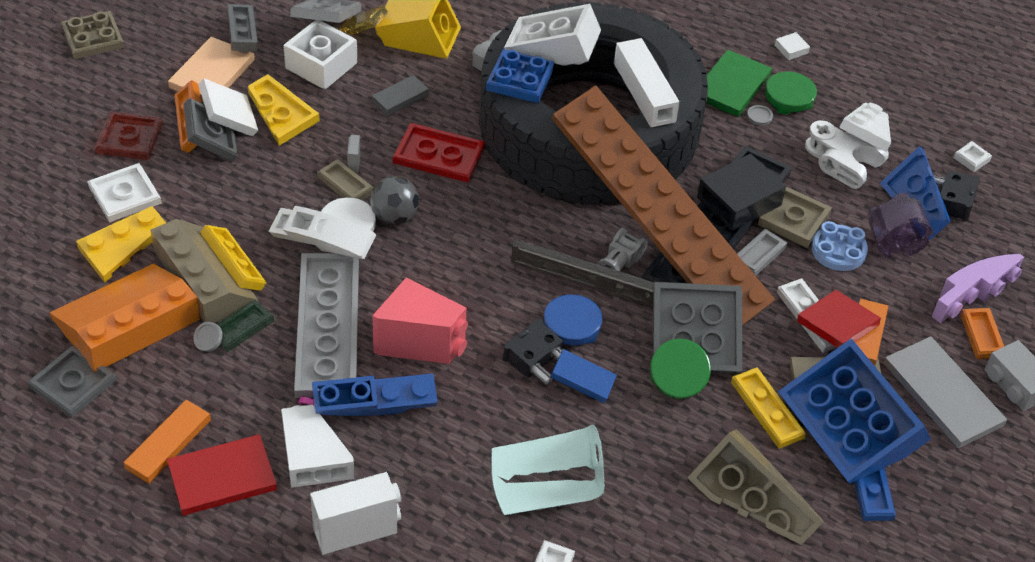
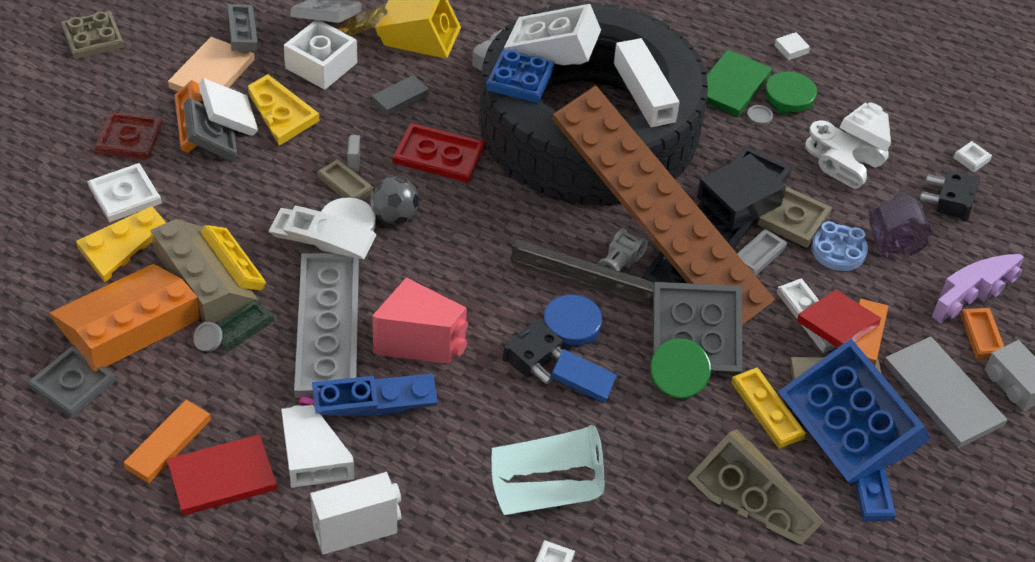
(917, 181): blue wing -> none

